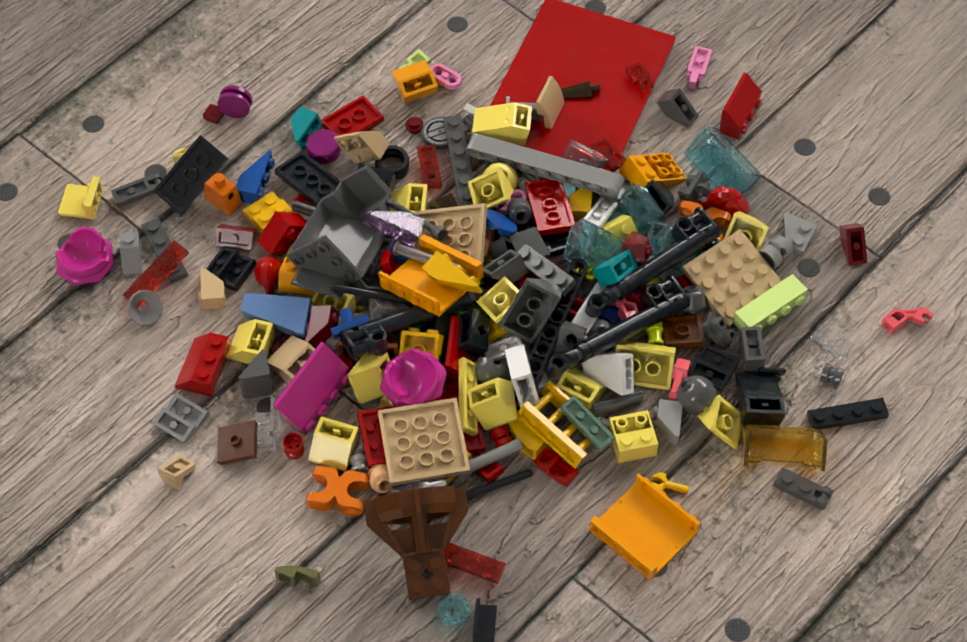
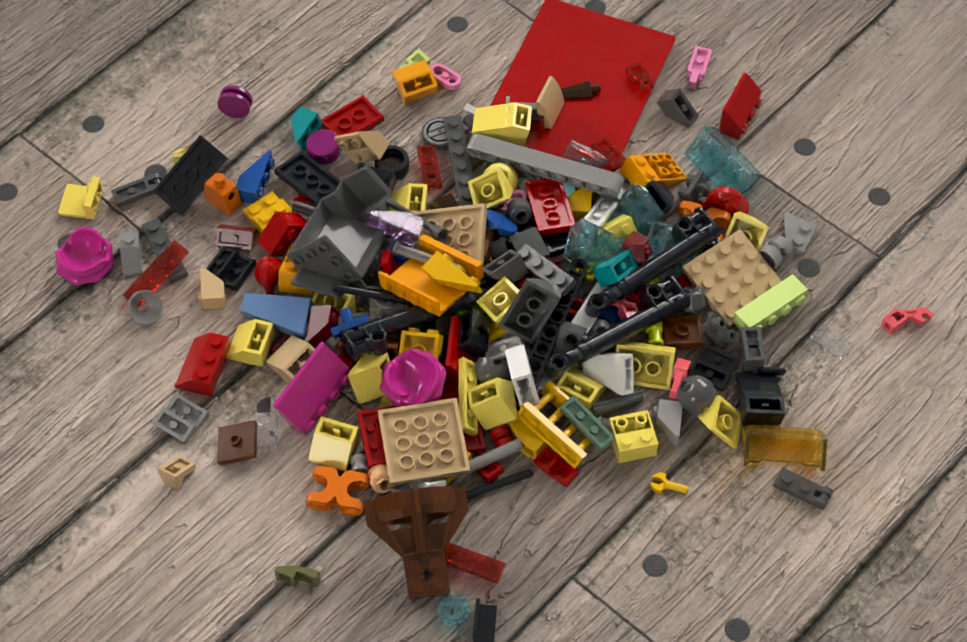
(213, 114): dark red piece -> none
(256, 379): dark grey slope -> none
(293, 446): red wheel -> none
(414, 125): dark red plate -> none
(645, 527): light orange panel -> none
(832, 375): dark grey wheel -> none
(847, 414): black plate -> none
(853, 243): dark red slope -> none

